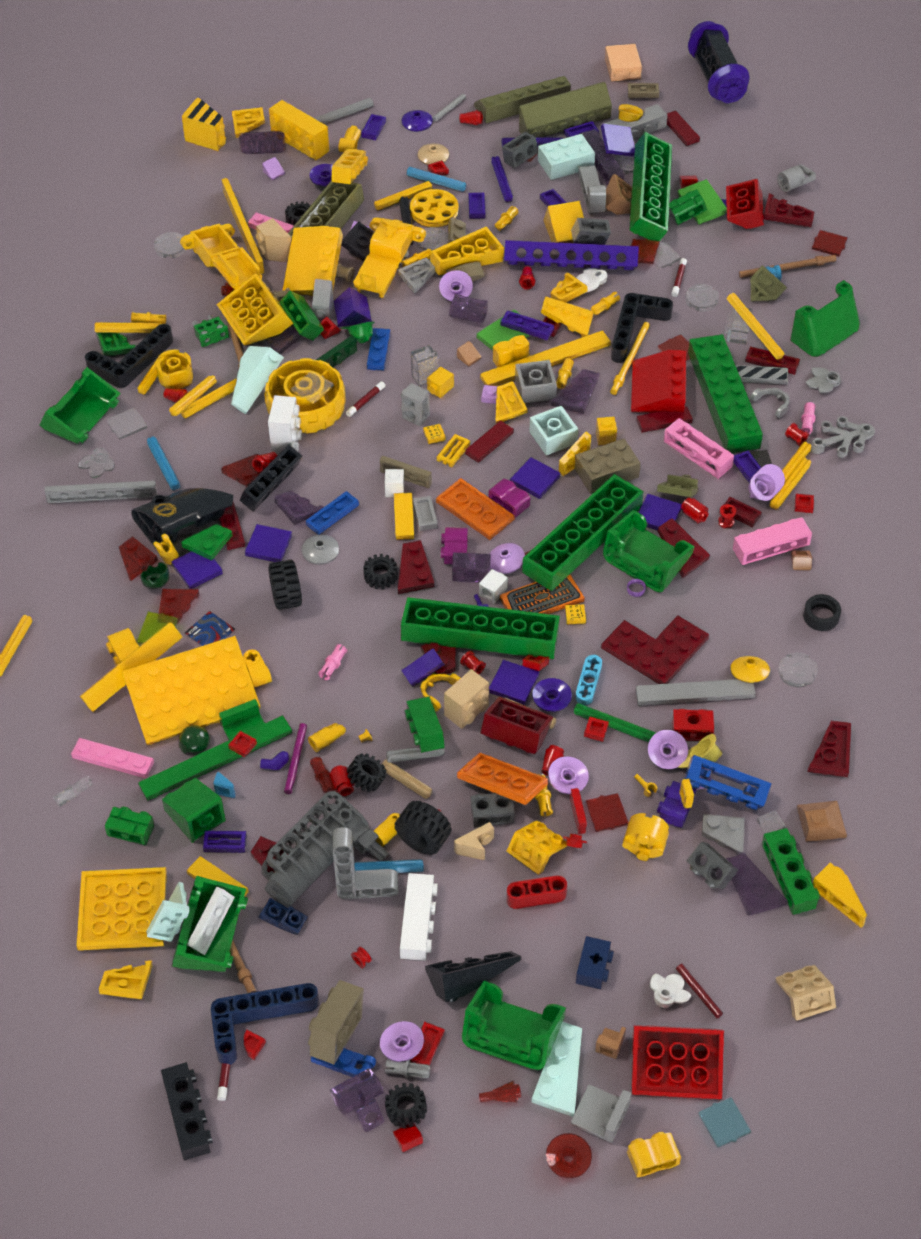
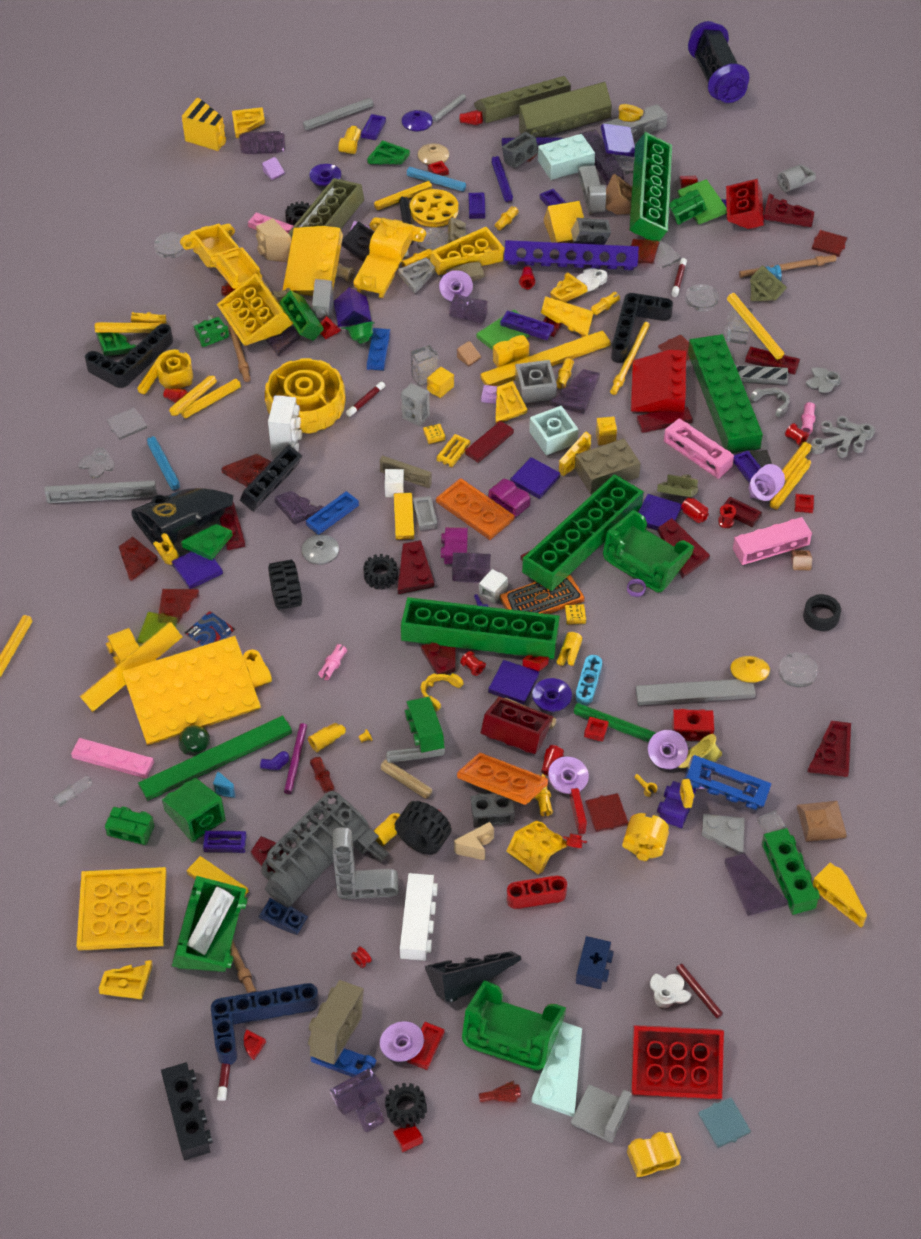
(80, 408): green windscreen -> none
(155, 576): dark green hair -> none
(169, 916): light aqua bracket -> none
(241, 718): green panel -> none
(242, 224): yellow tile -> none
(242, 744): red tile -> none
(253, 374): light aqua wedge -> none
(261, 461): red cone -> none
(268, 543): dark purple tile -> none
(300, 129): yellow brick -> none
(312, 387): clear piece -> none
(340, 352): dark green plate -> none
(340, 780): red brick -> none
(349, 166): yellow brick -> none
(358, 769): black tyre -> none
(388, 154): none -> green wing
(400, 866): dark azure axle -> none
(407, 1069): light grey axle -> none
(422, 667): dark purple tile -> none
(466, 699): tan brick -> none
(507, 558): lavender dish -> none
(568, 1145): clear red dish -> none
(570, 648): none -> yellow hinge
(576, 130): dark purple tile -> none
(610, 1042): medium nougat panel -> none
(623, 62): light nougat brick -> none
(643, 90): dark tan plate -> none
(659, 657): dark red plate -> none
(682, 128): dark red tile -> none
(714, 862): dark grey brick -> none
(808, 991): tan bracket -> none
(824, 328): green windscreen -> none

